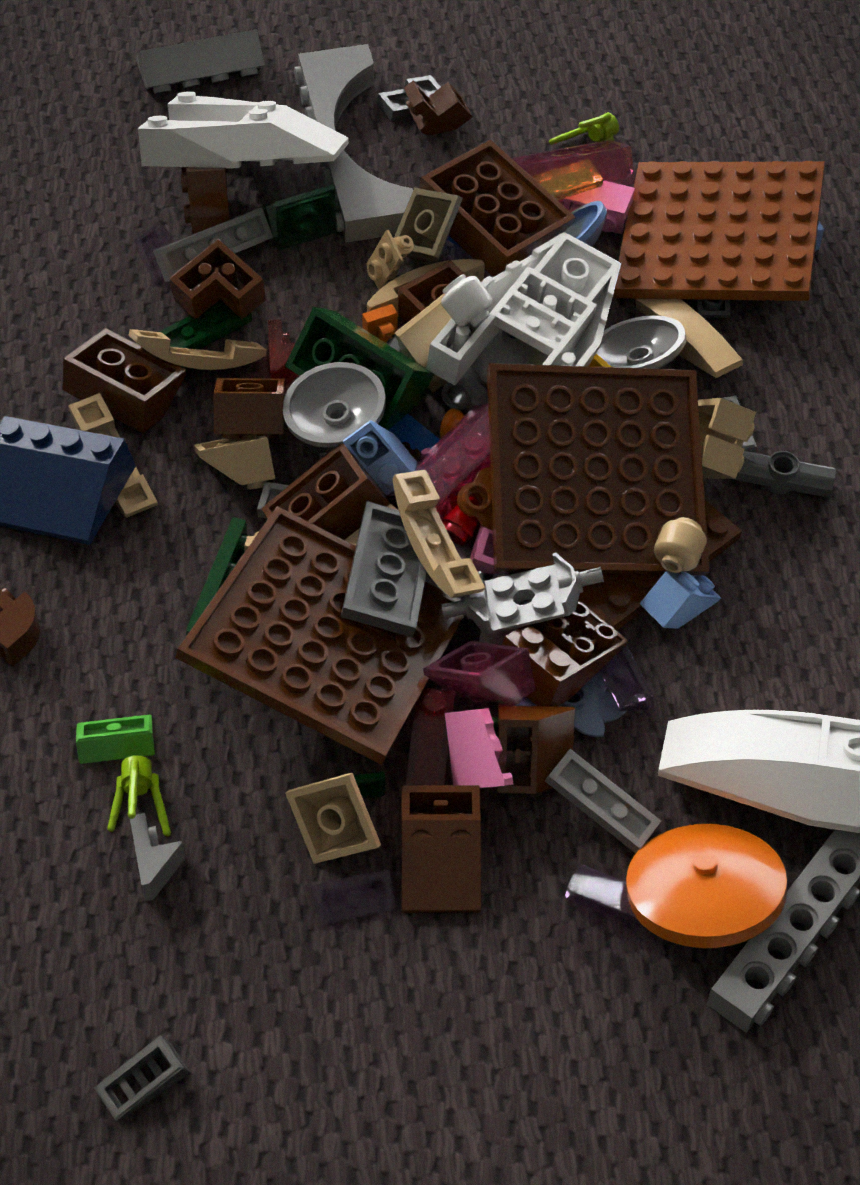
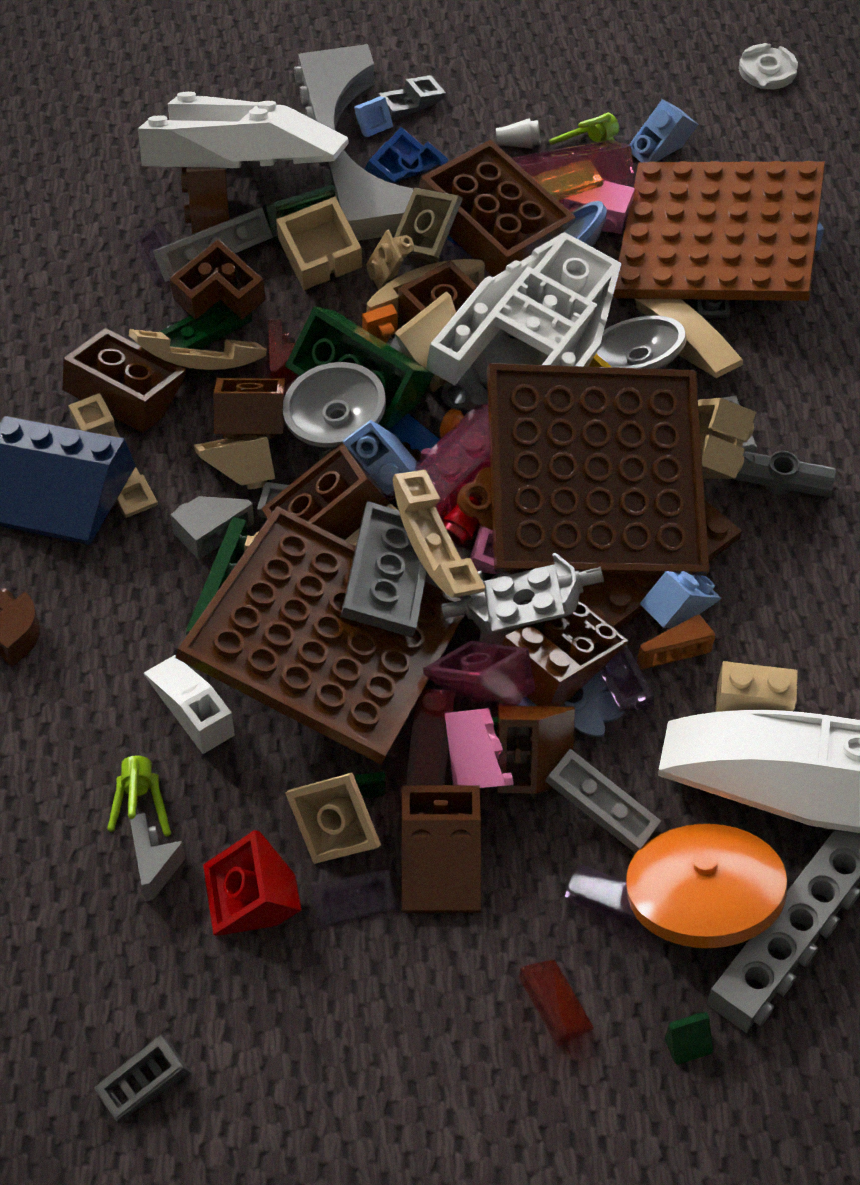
(115, 739): bright green slope -> none
(192, 703): none -> white slope
(200, 60): light grey slope -> none
(205, 521): none -> light grey slope
(250, 887): none -> red slope
(319, 243): none -> tan piece
(373, 116): none -> light blue tile
(403, 158): none -> blue slope
(440, 111): reddish brown brick -> none
(466, 300): white head -> none
(520, 134): none -> white cone
(555, 1001): none -> clear red slope
(662, 133): none -> light blue slope
(680, 545): tan head -> none
(681, 642): none -> dark orange slope
(689, 1038): none -> dark green slope
(755, 688): none -> tan brick
(760, 68): none -> white tile

